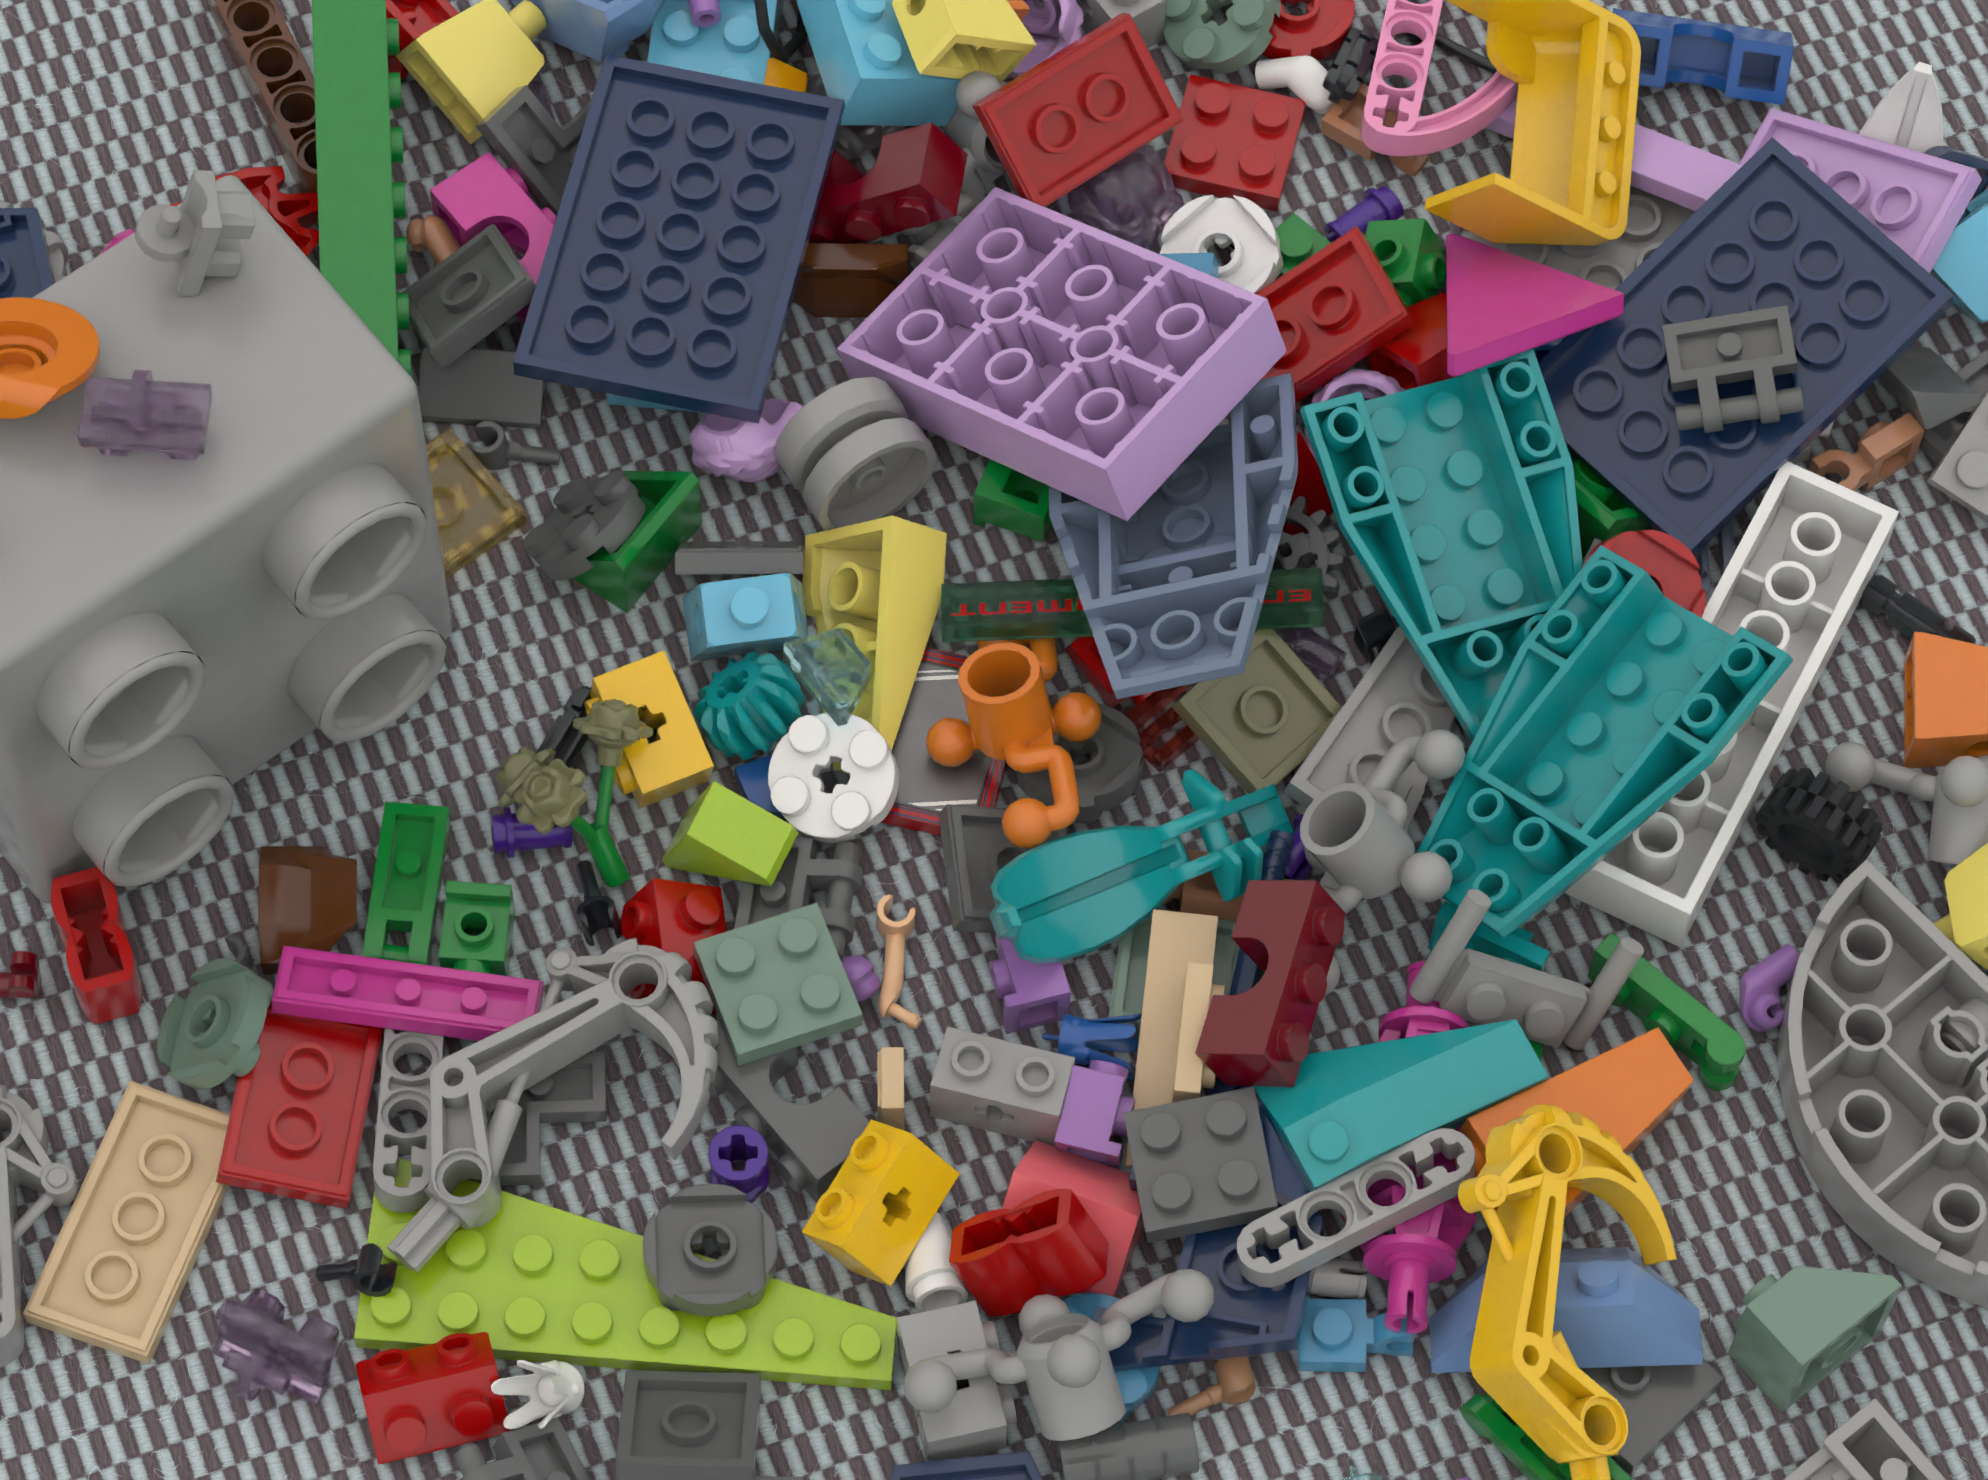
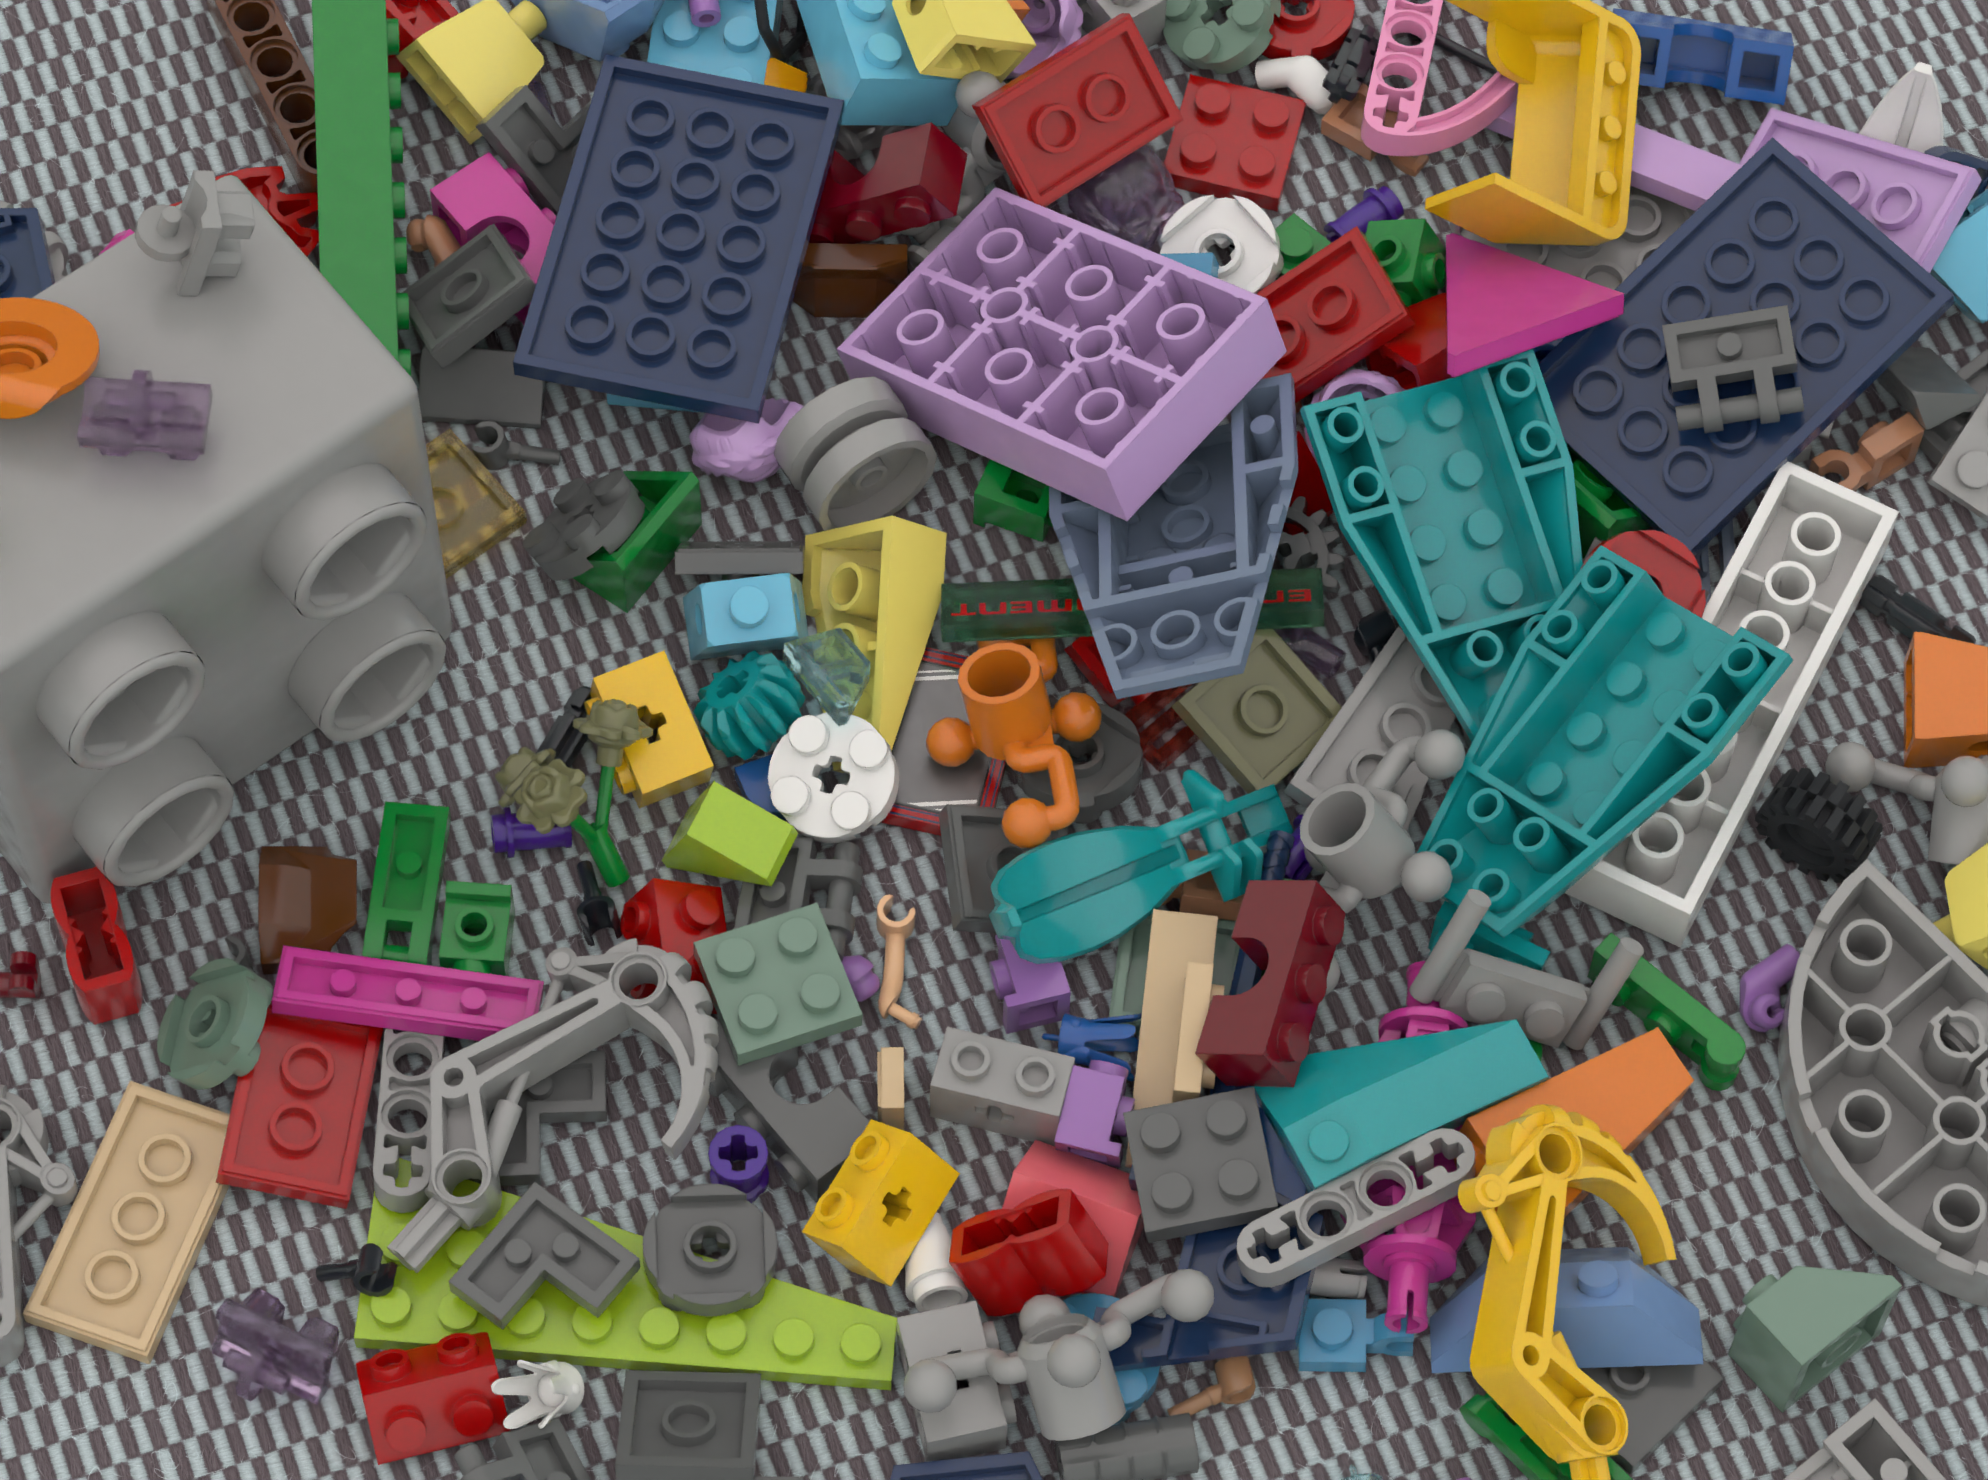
(541, 1243): none -> dark grey plate

